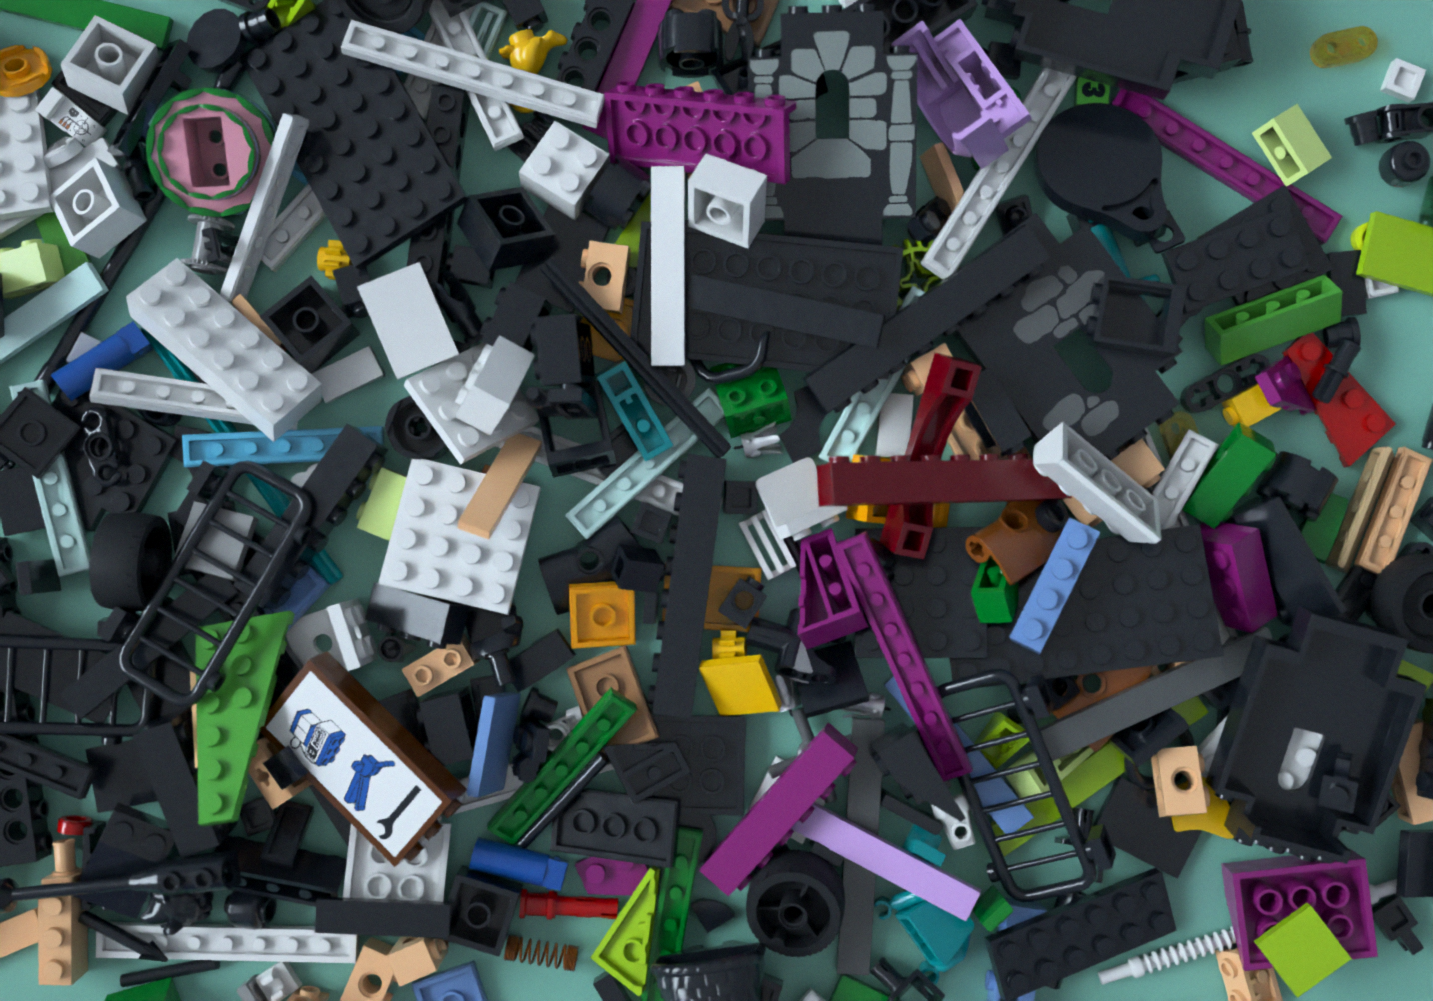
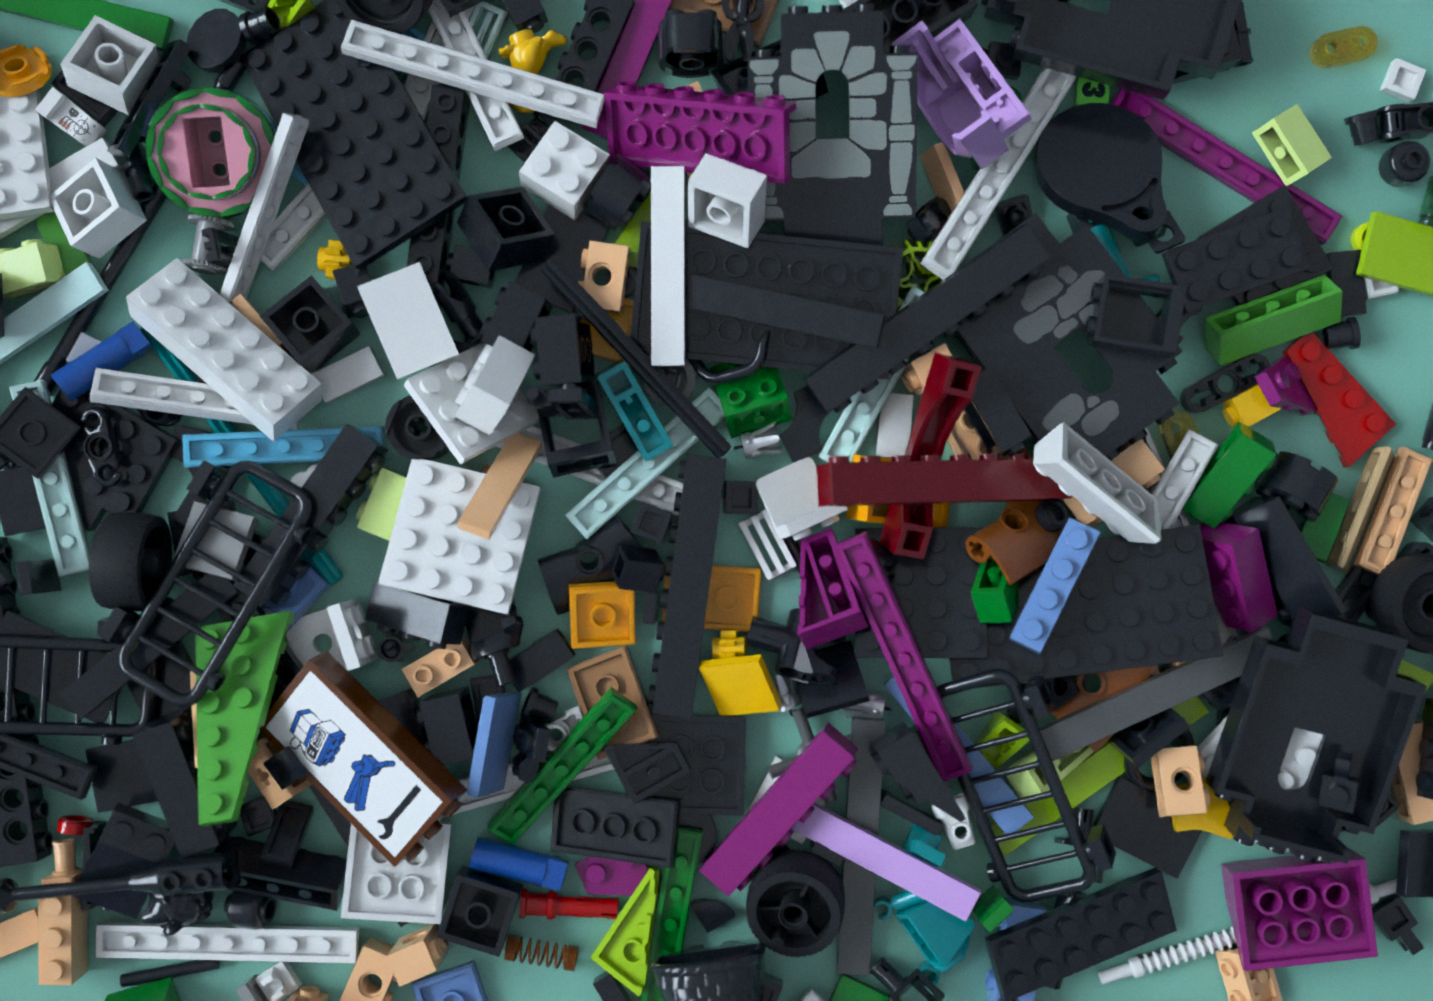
(62, 151): white tile -> none
(147, 950): black piece -> none
(383, 917): black tile -> none
(564, 799): black bar -> none
(736, 614): black brick -> none
(1302, 949): lime tile -> none
(1336, 371): black axle -> none

